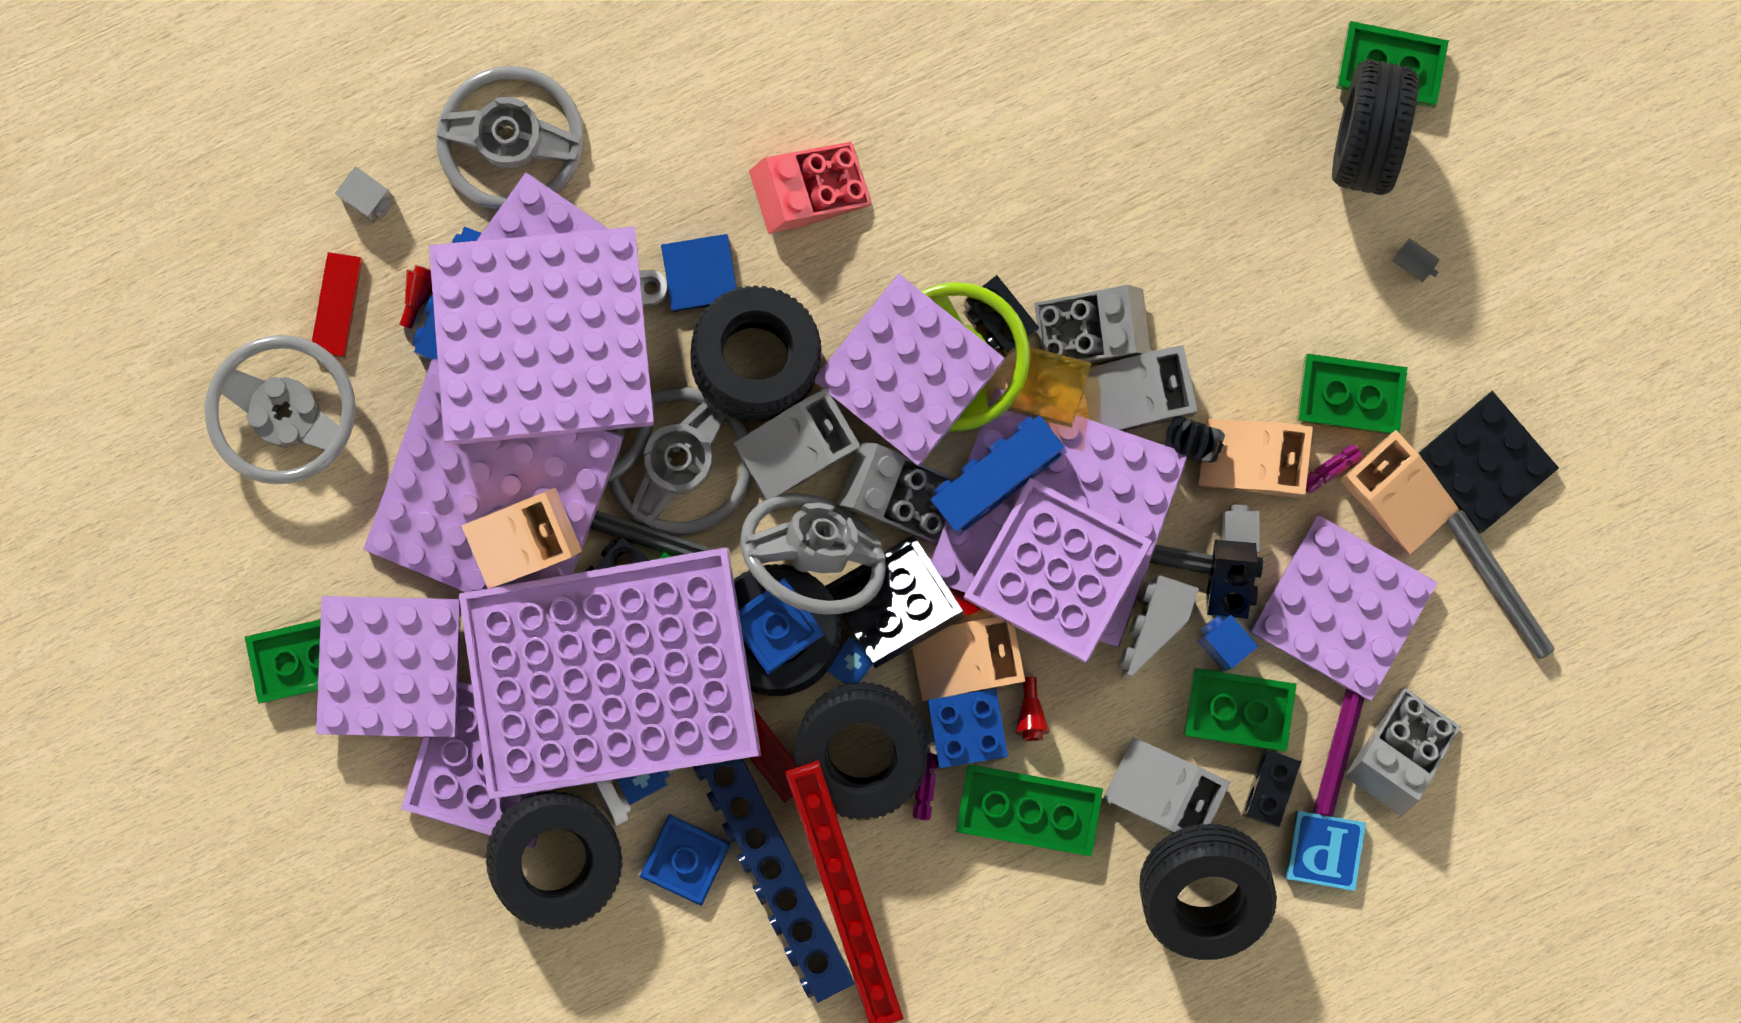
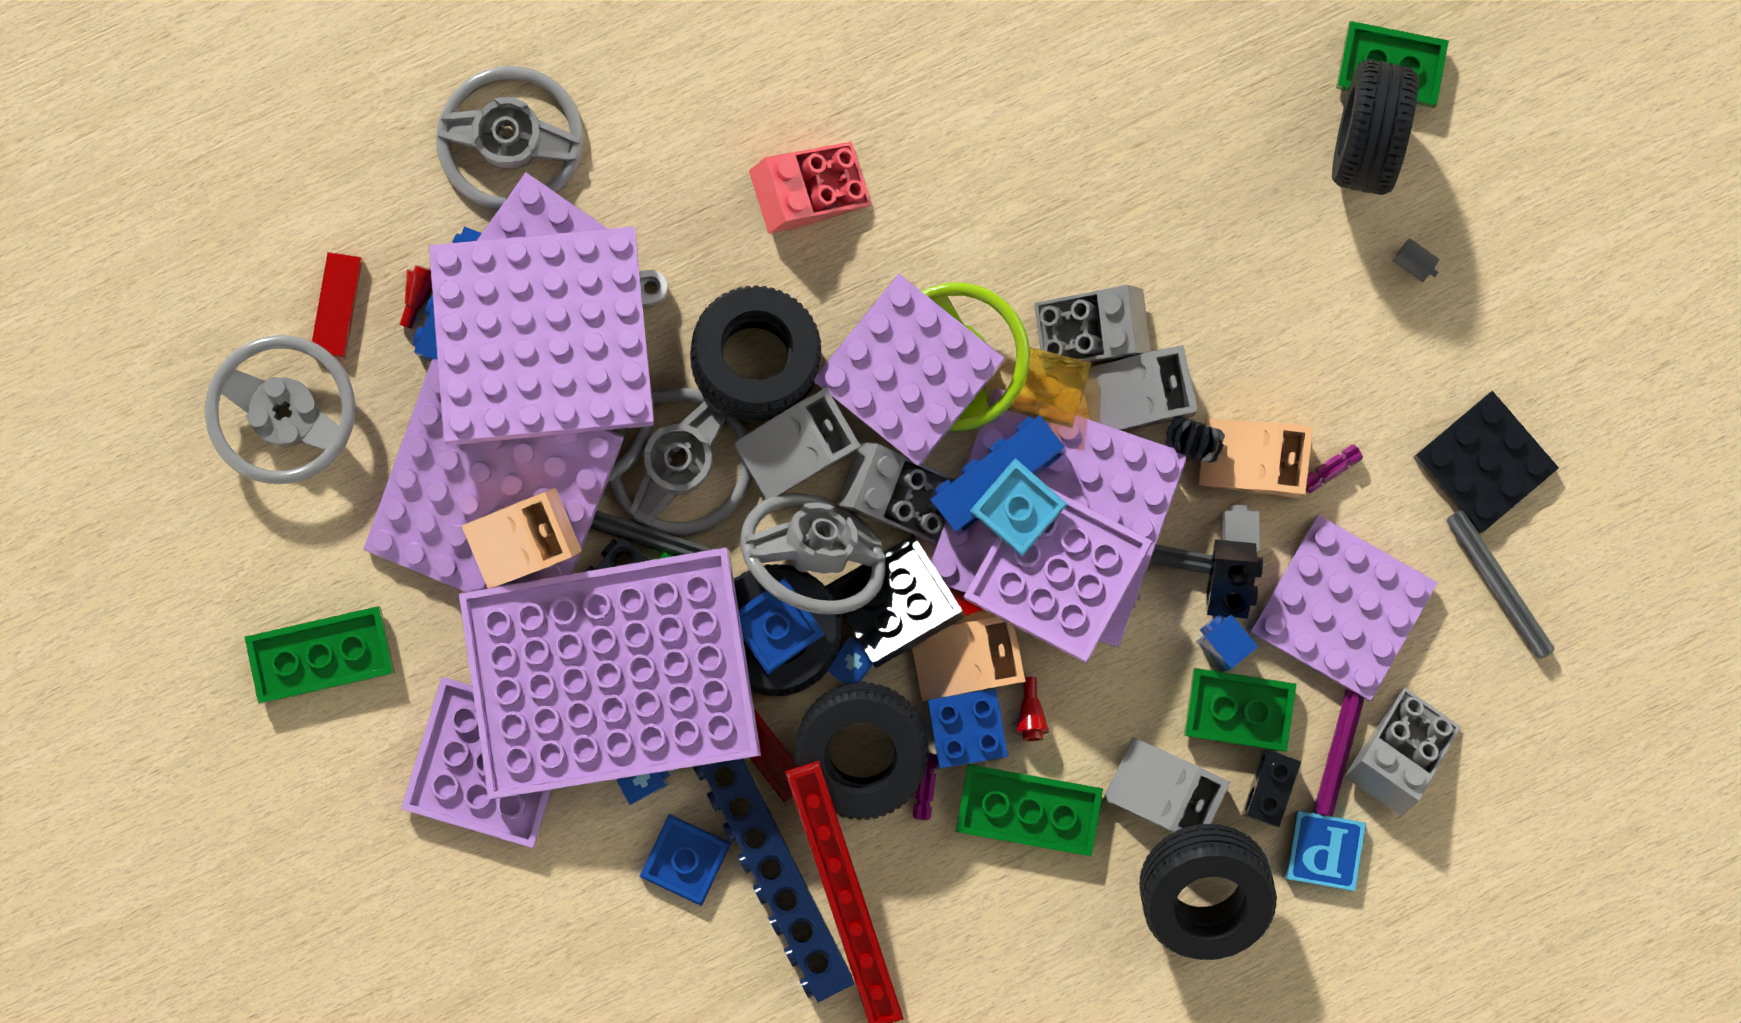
(365, 195): light grey brick -> none
(388, 666): lavender plate -> none
(578, 899): black tyre -> none
(614, 805): white plate -> none
(698, 271): blue tile -> none
(994, 321): black brick -> none
(1018, 507): none -> medium azure tile
(1164, 614): light grey slope -> none
(1351, 394): green plate -> none
(1400, 492): light nougat slope -> none

